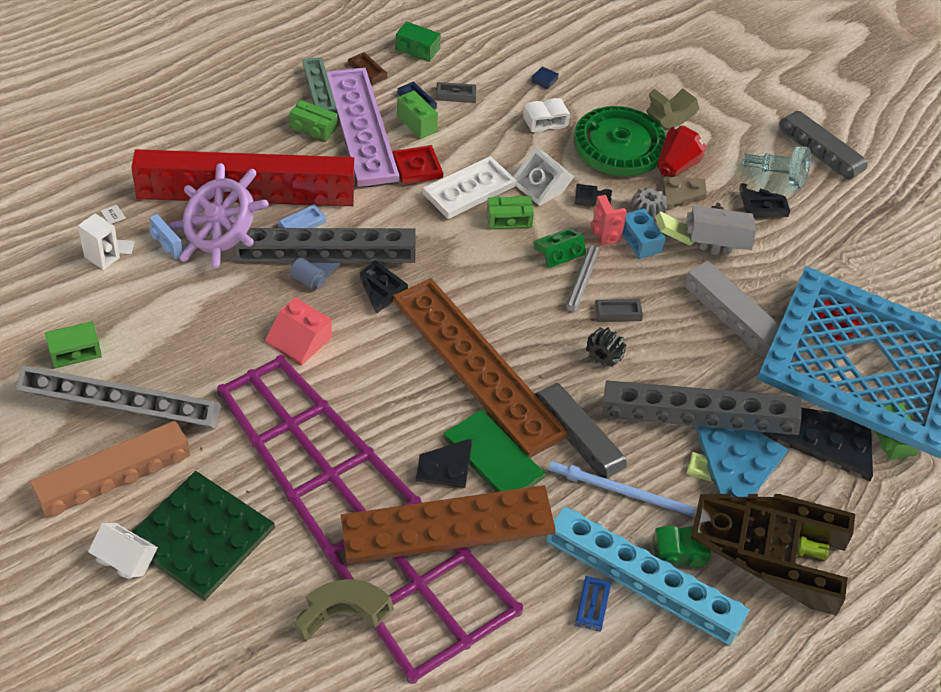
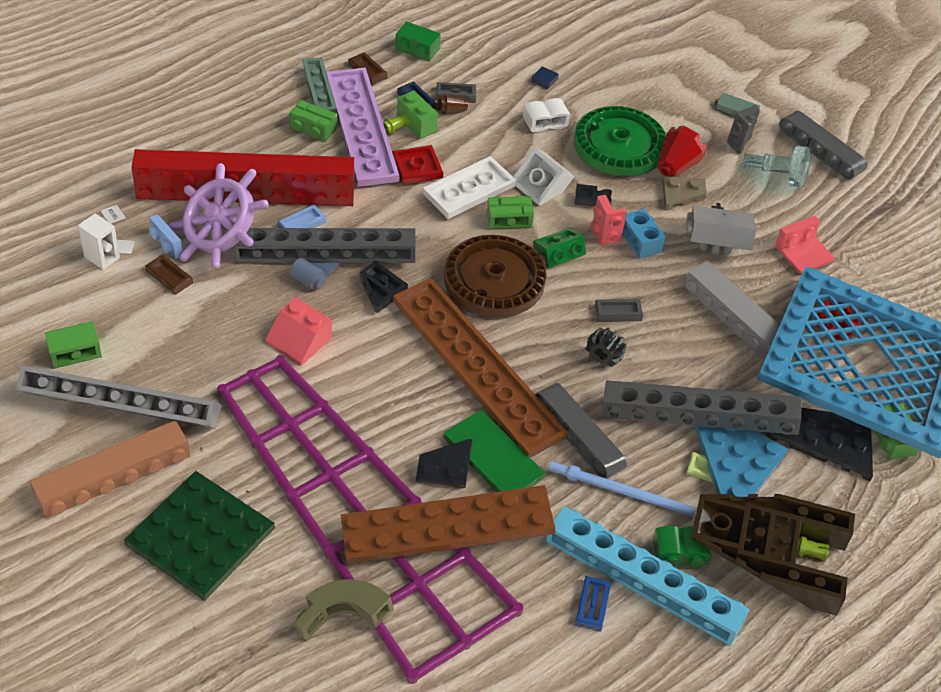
(122, 550): white brick -> none
(169, 274): none -> reddish brown tile
(395, 123): none -> lime pin
(451, 104): none -> reddish brown cone
(497, 269): none -> reddish brown piece
(582, 278): light grey axle -> none
(651, 200): light grey gear -> none
(673, 111): olive arch -> none
(673, 228): yellowish green tile -> none
(731, 104): none -> sand green tile
(743, 128): none -> dark grey bracket
(764, 203): black wing -> none
(801, 247): none -> coral bracket

